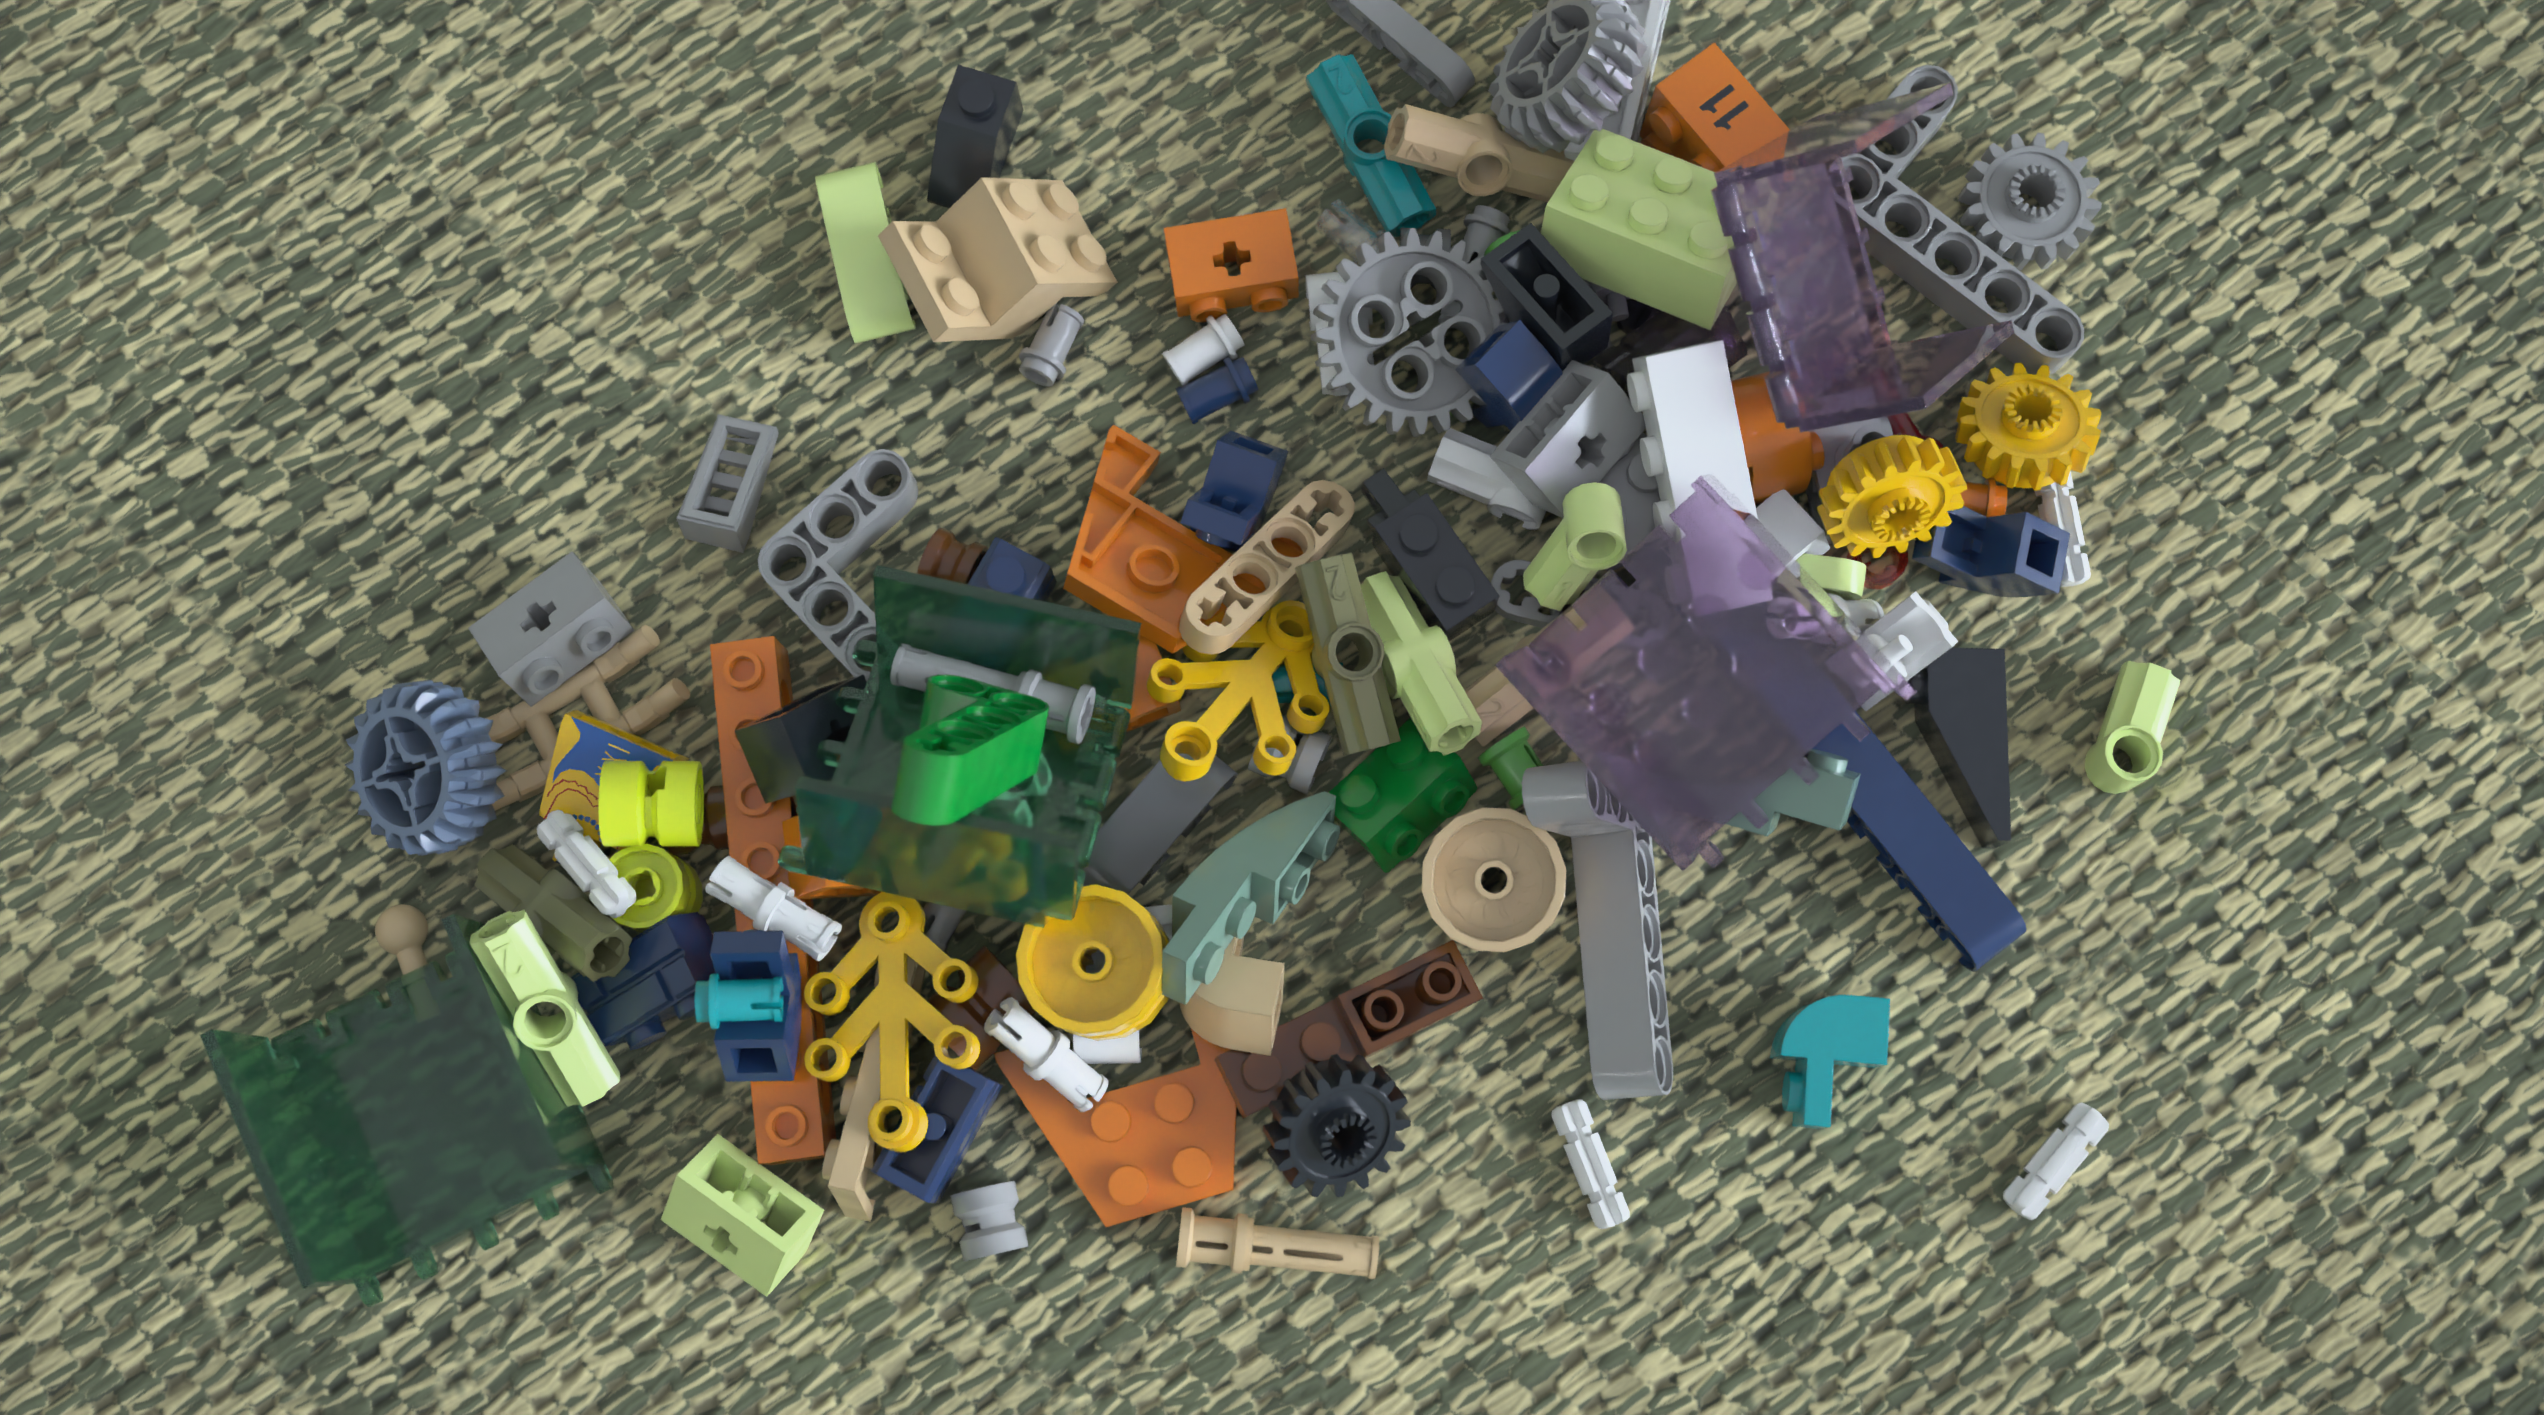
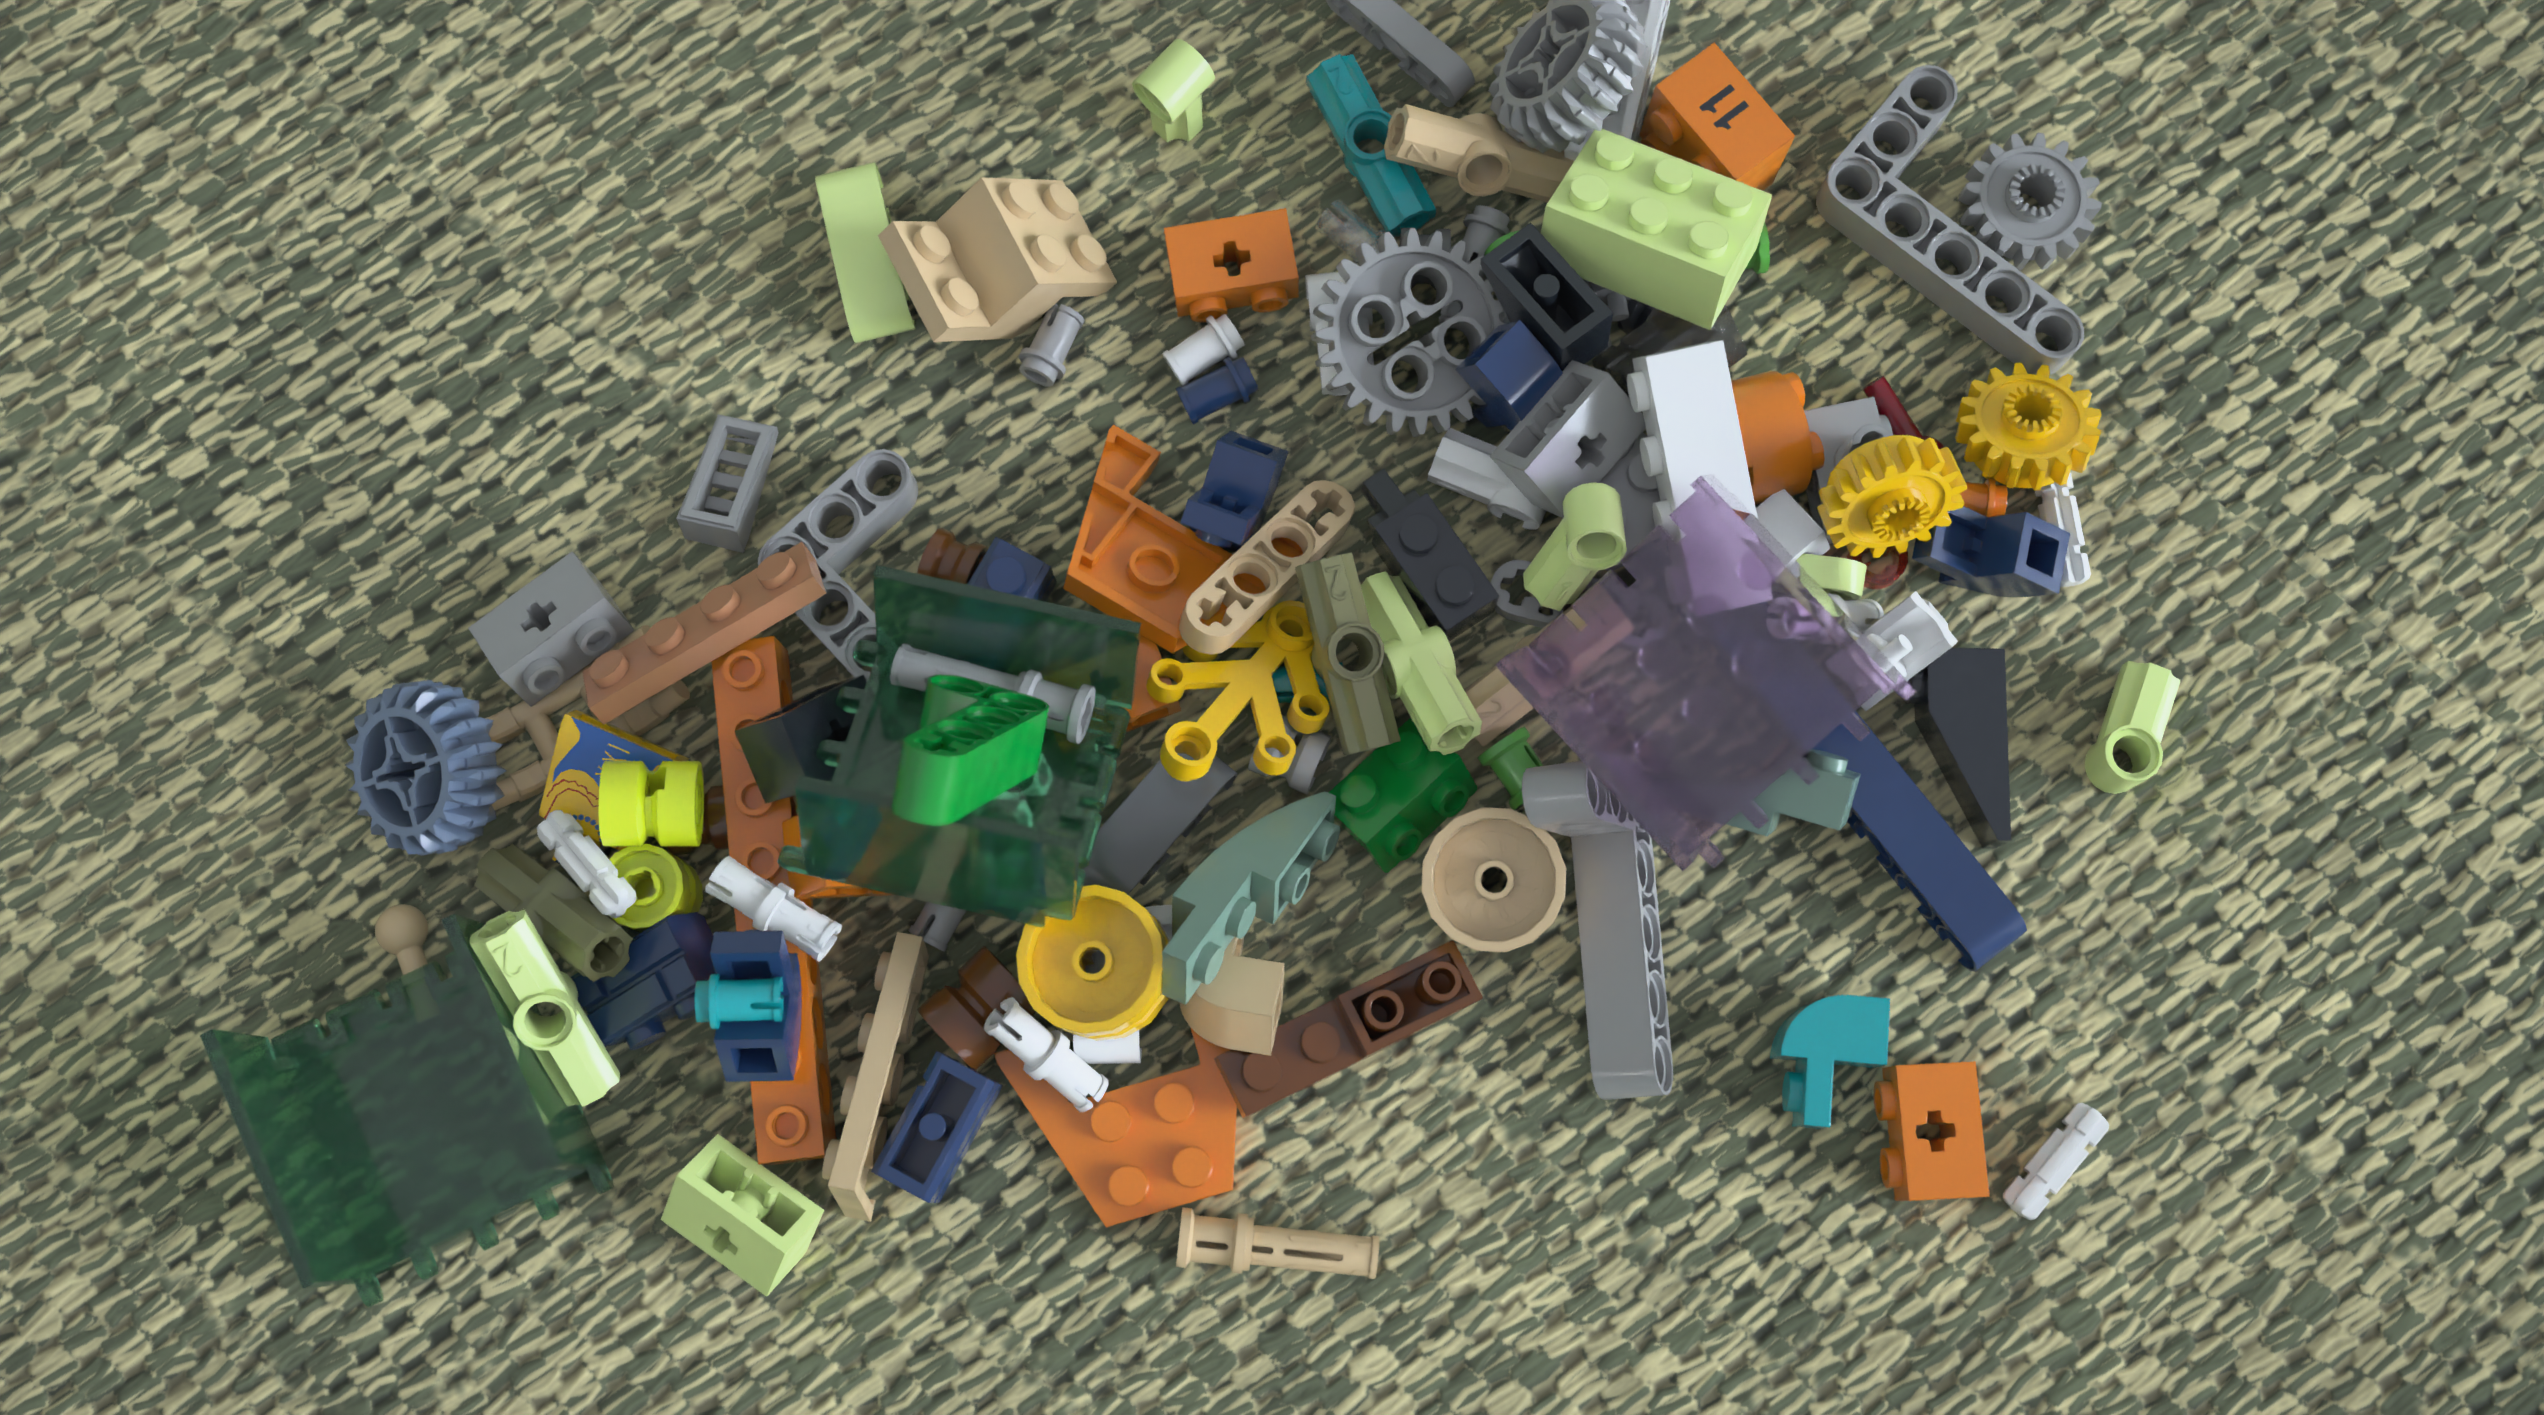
(702, 632): none -> nougat plate
(890, 1009): yellow plant -> none
(972, 133): black slope -> none
(989, 1220): light grey wheel -> none
(1174, 90): none -> yellowish green piece
(1335, 1124): black gear -> none
(1590, 1164): white axle -> none
(1812, 280): clear purple windscreen -> none
(1943, 1097): none -> orange brick

